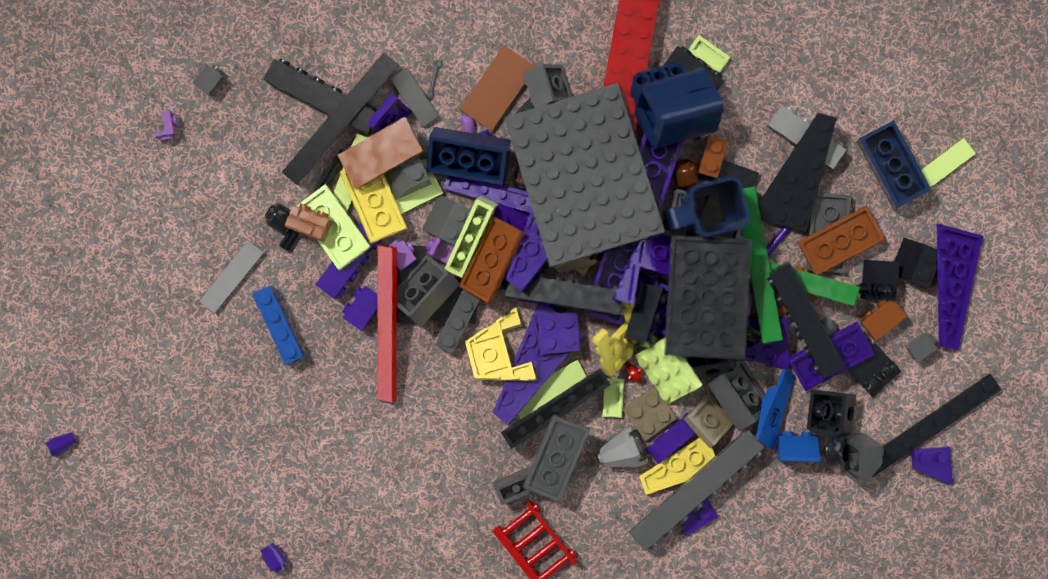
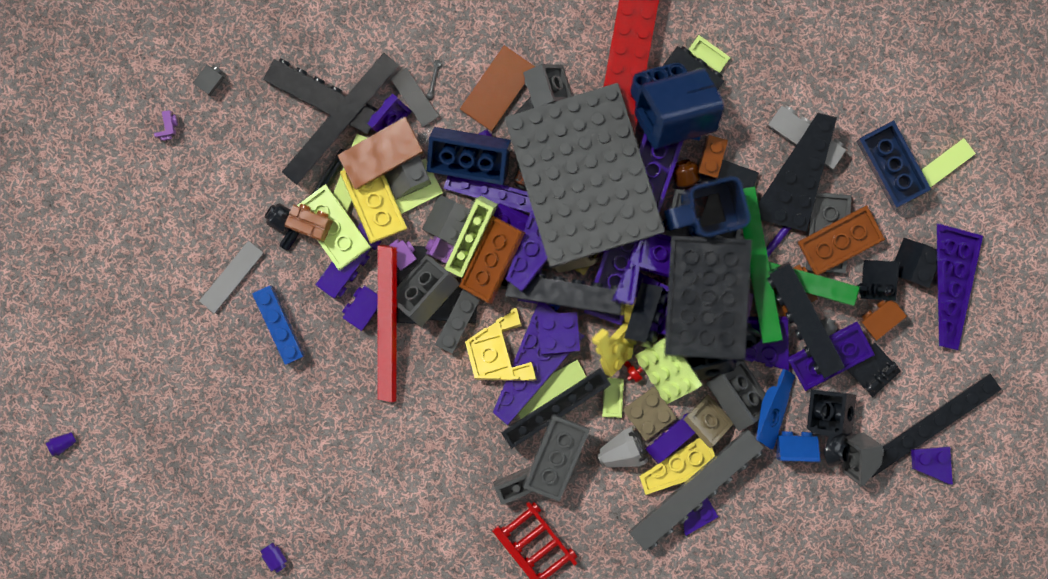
(467, 123): medium lavender arm -> none
(921, 346): dark grey brick -> none

